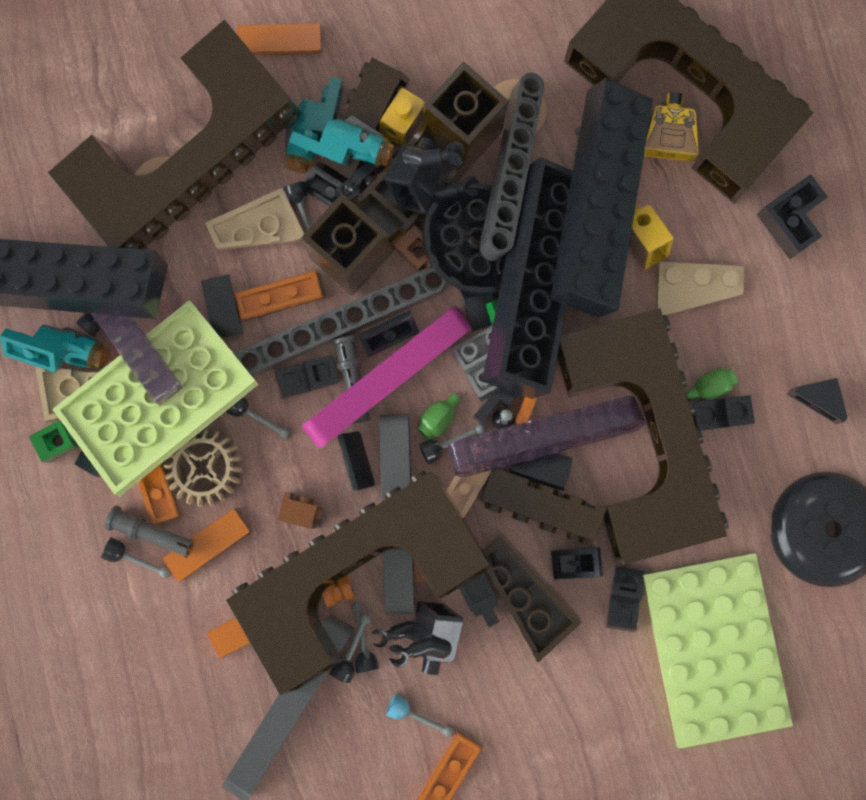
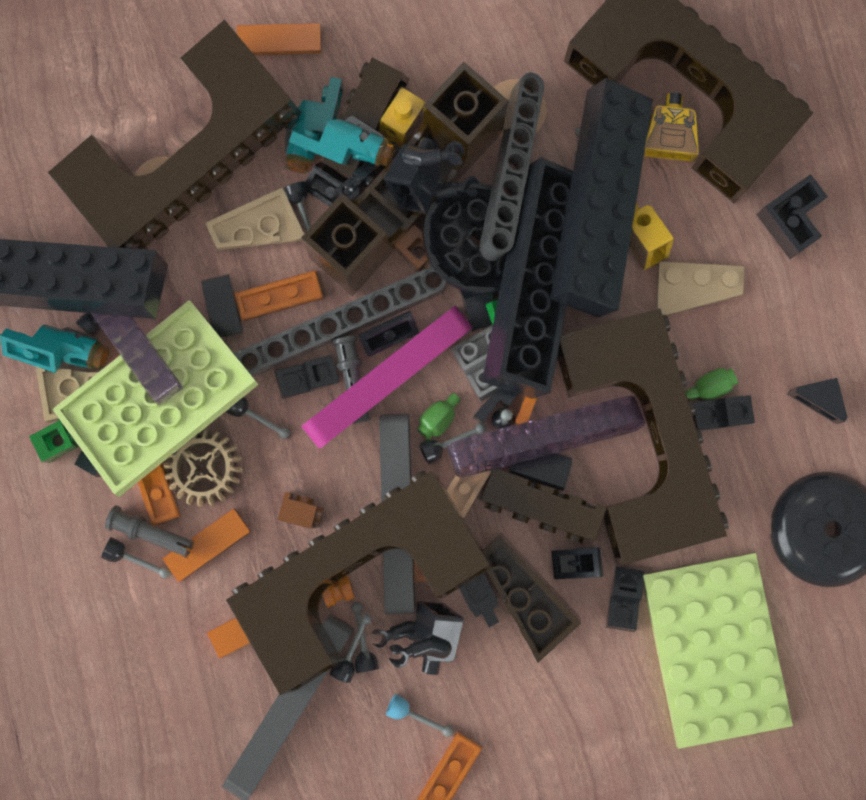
(356, 460): black slope -> none

